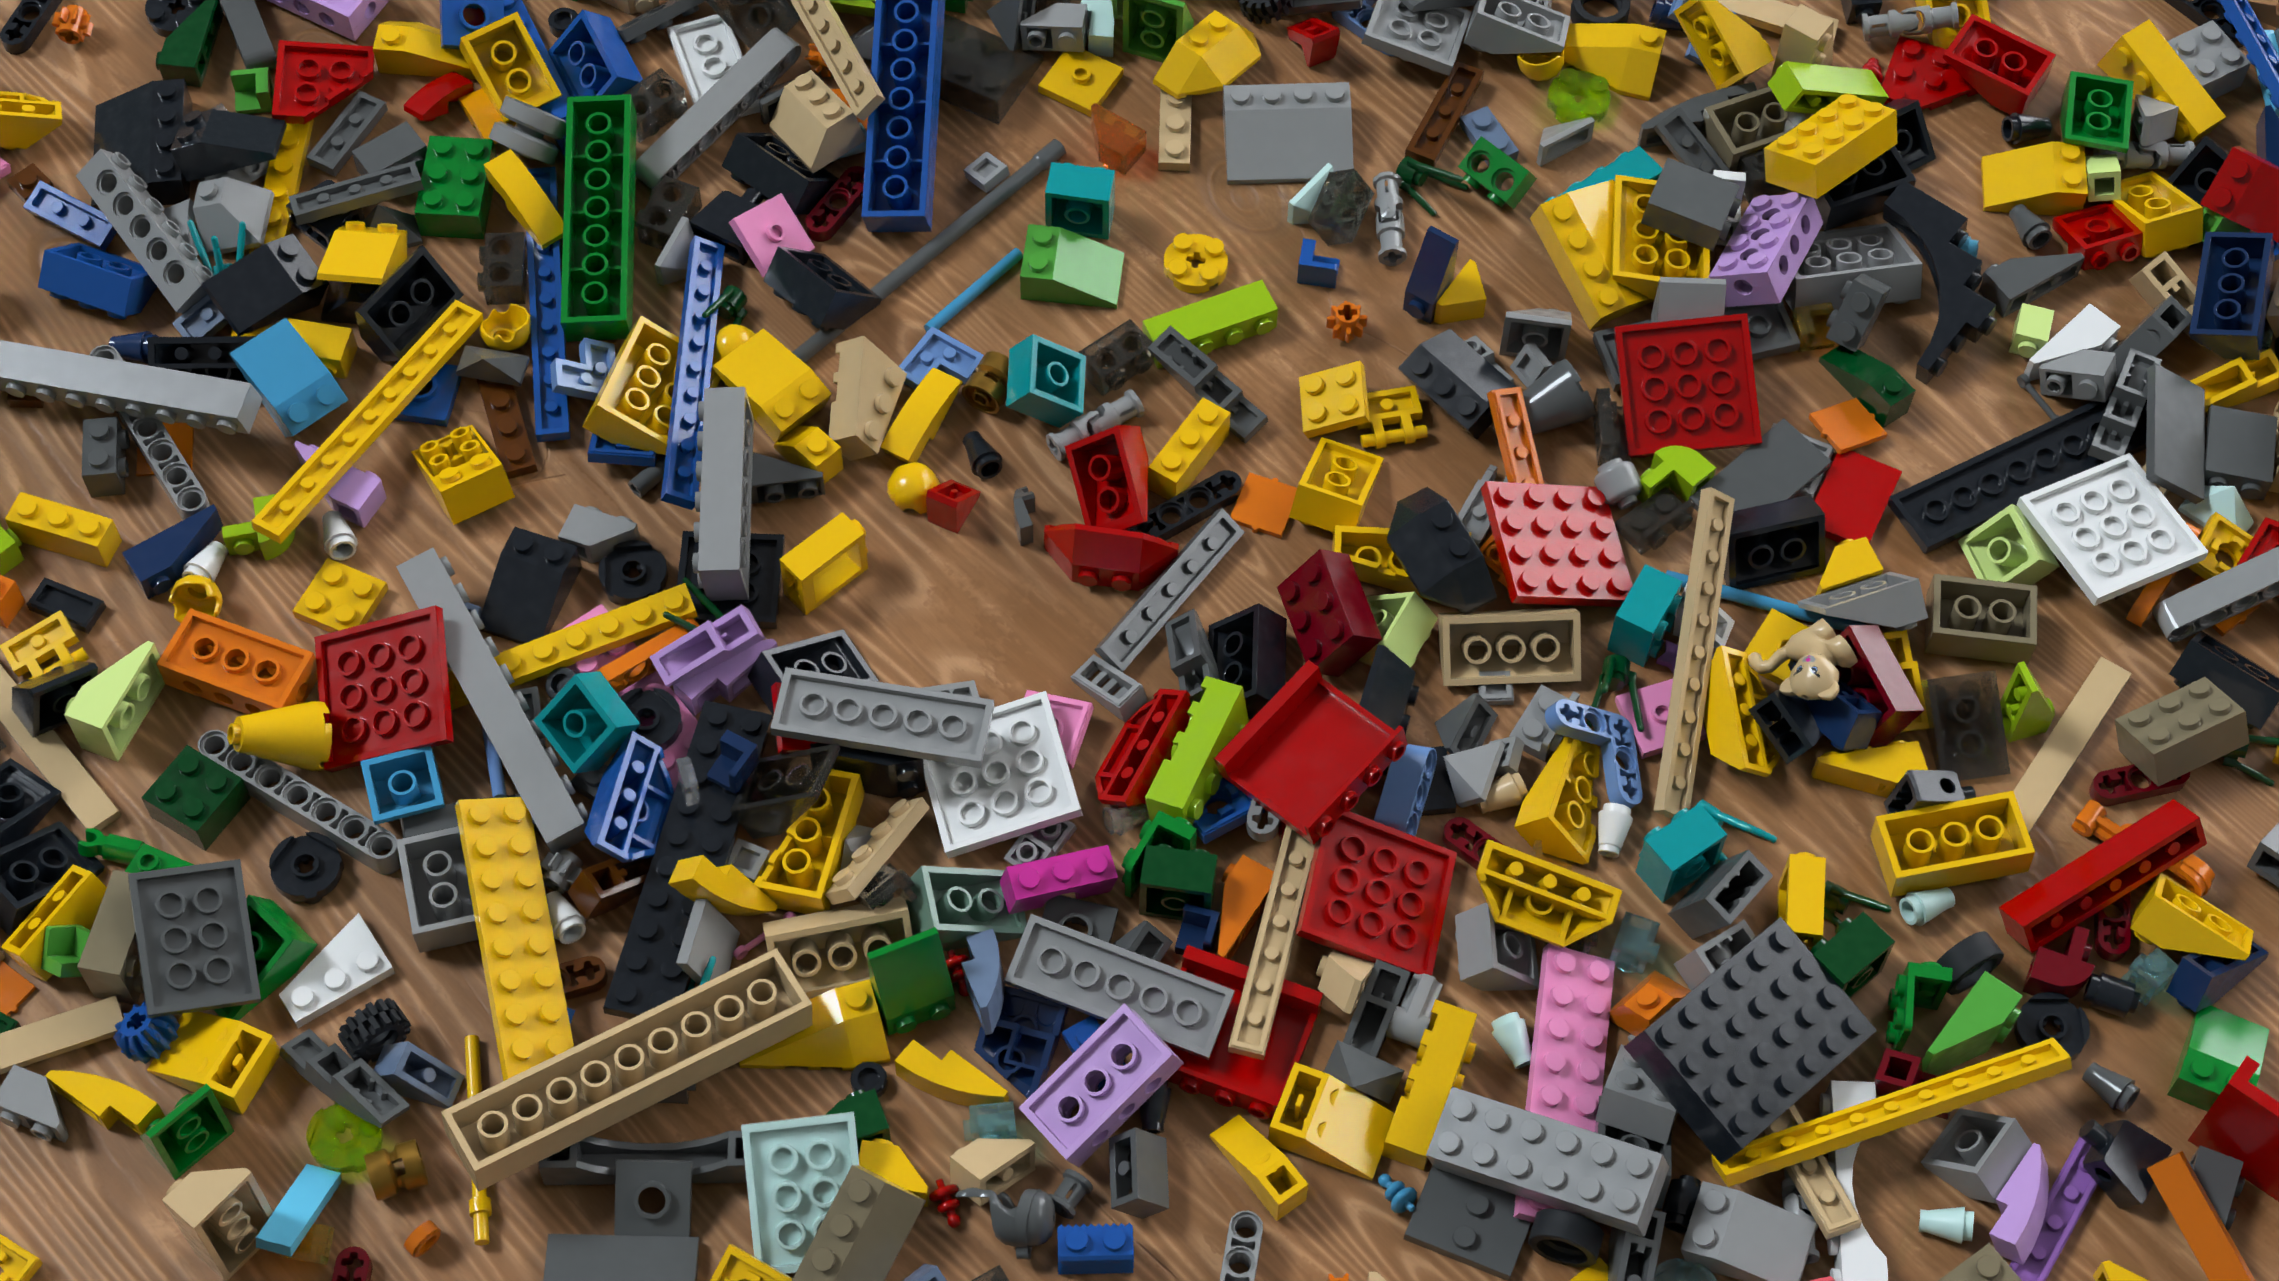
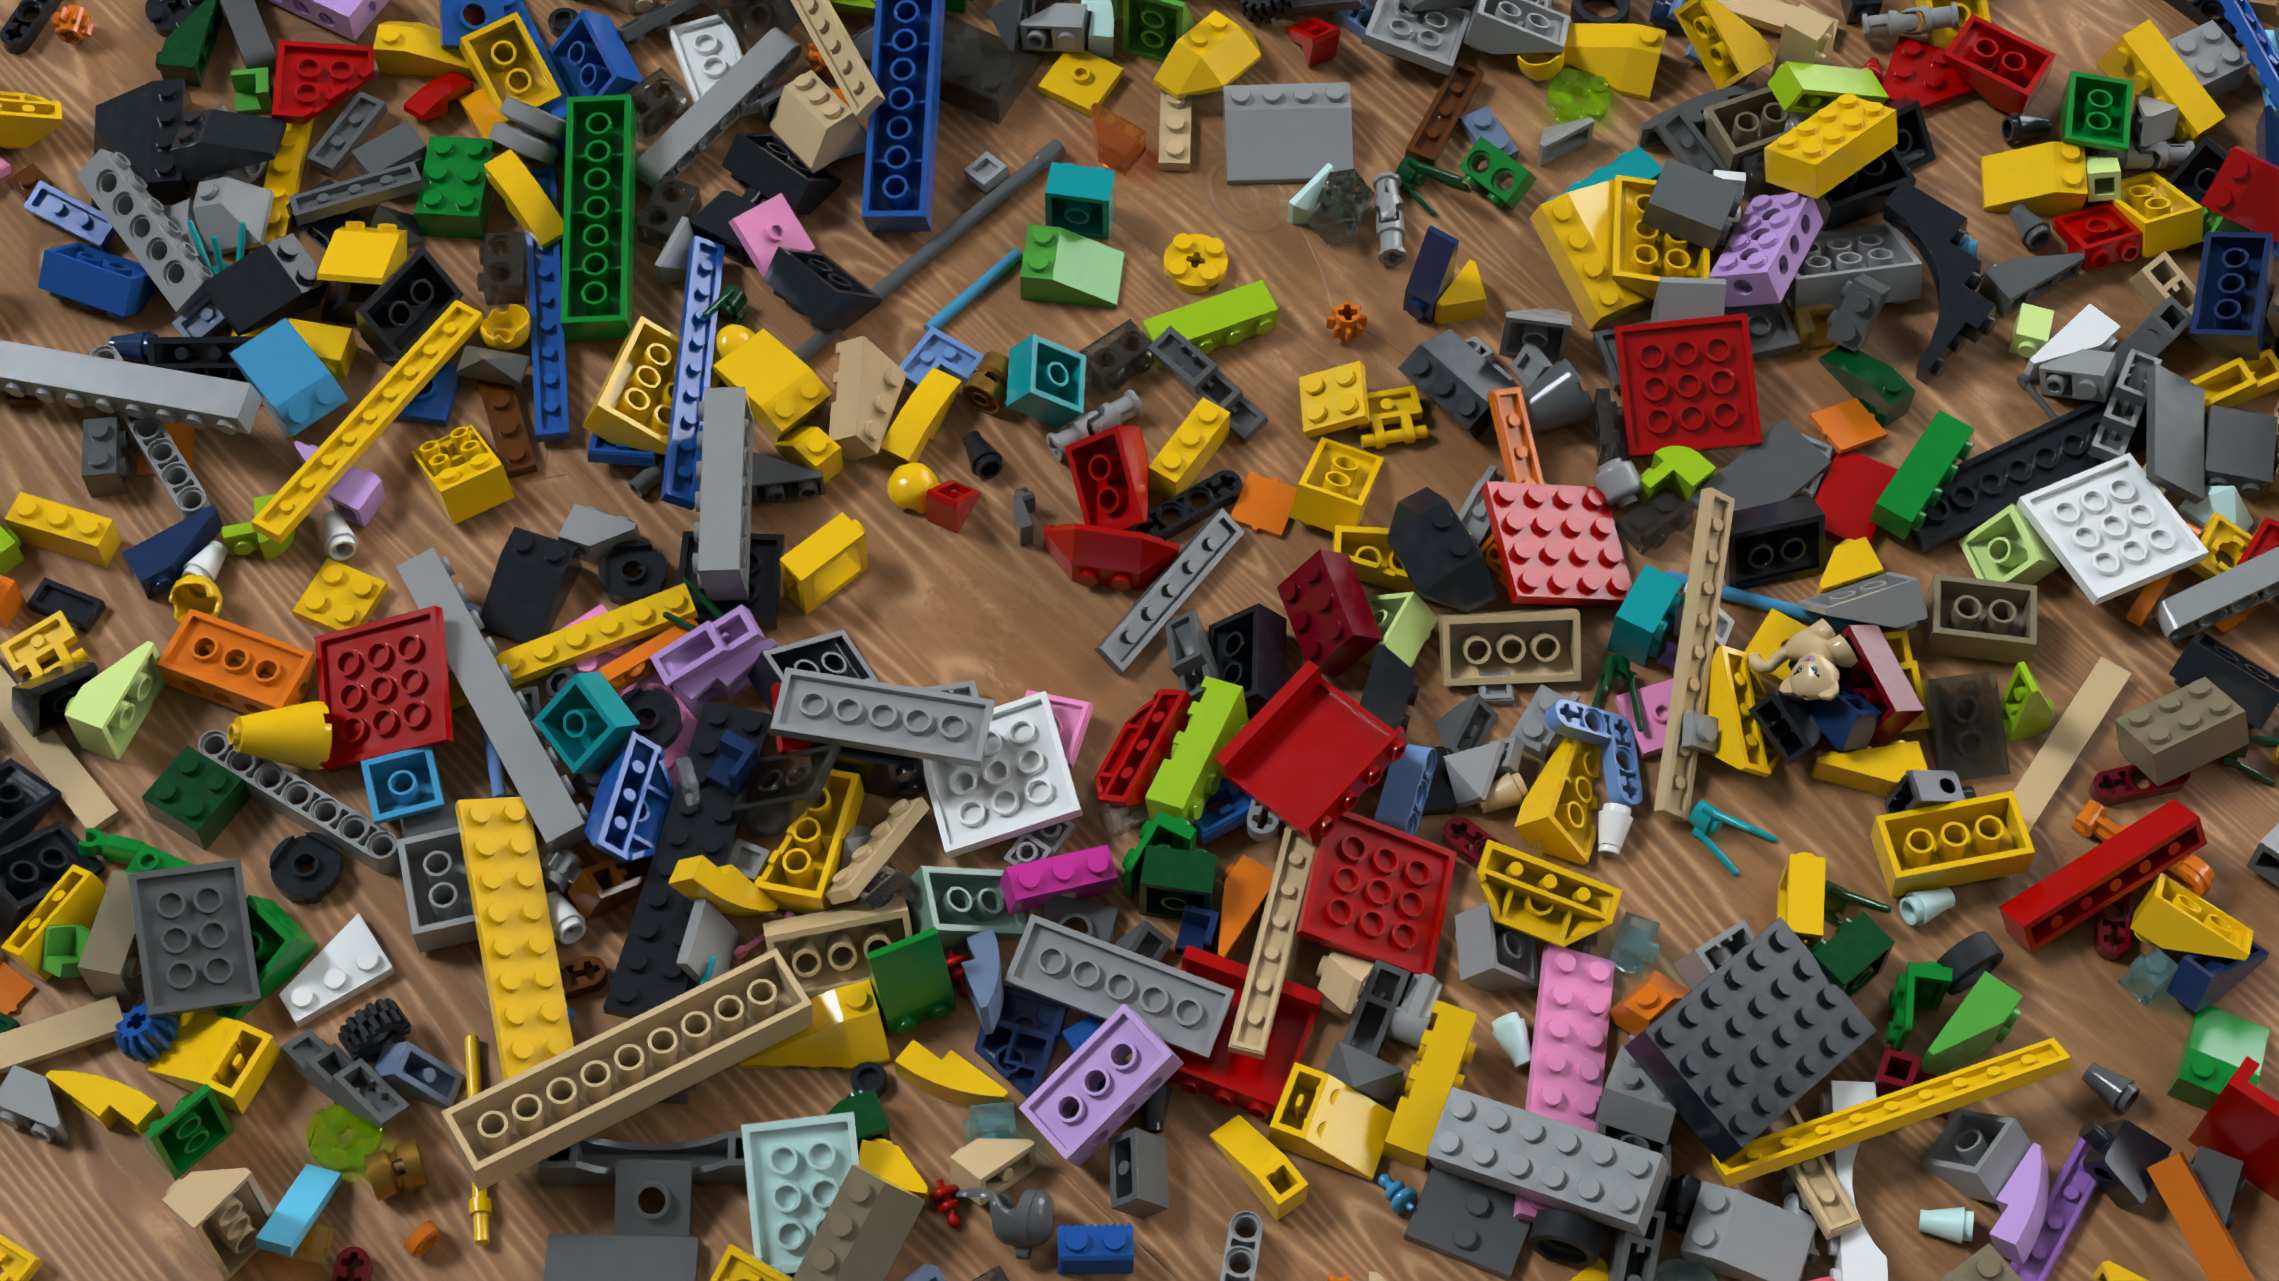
(586, 377): medium blue plate -> none
(836, 217): dark red beam -> none
(1079, 1185): dark grey bush -> none
(1124, 702): light grey slope -> none
(1316, 269): blue panel -> none
(1680, 851): teal brick -> none
(1699, 732): none -> light grey plate
(1720, 894): dark grey brick -> none
(1922, 475): none -> green brick
(2061, 972): dark red brick -> none
(2062, 1014): black plate -> none
(2111, 994): black brick -> none

